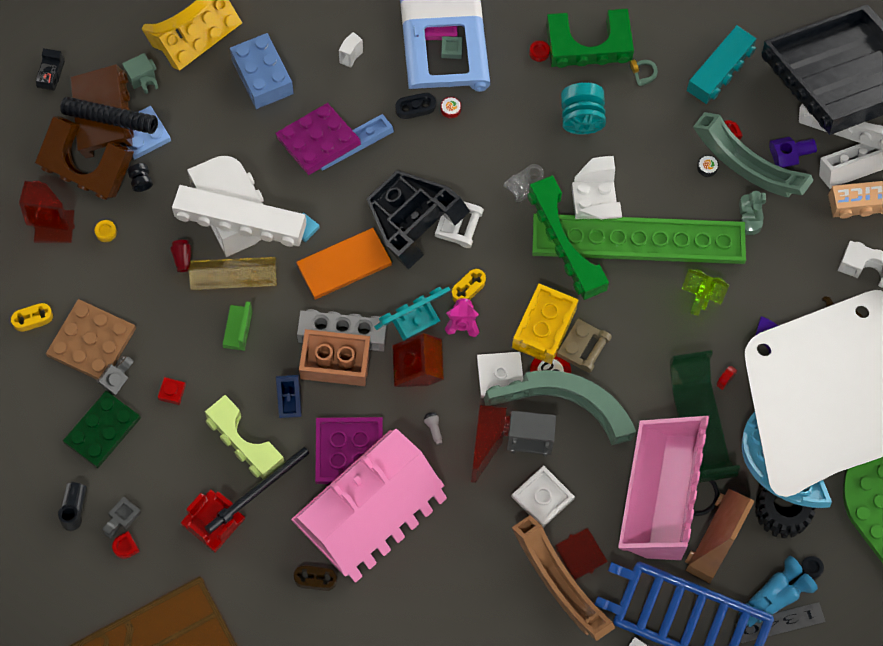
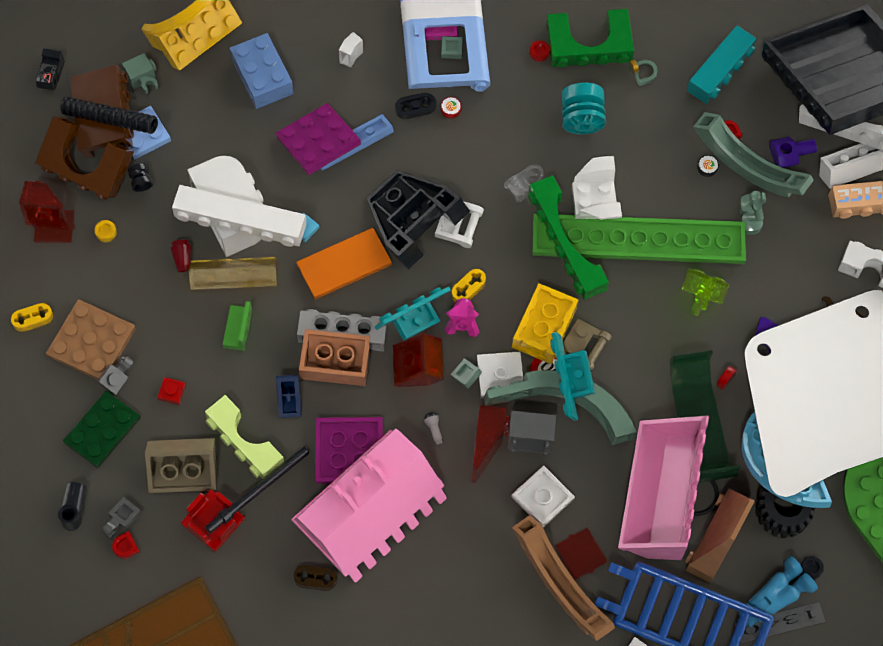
(181, 465): none -> dark tan slope
(466, 373): none -> sand green plate
(574, 374): none -> teal bracket

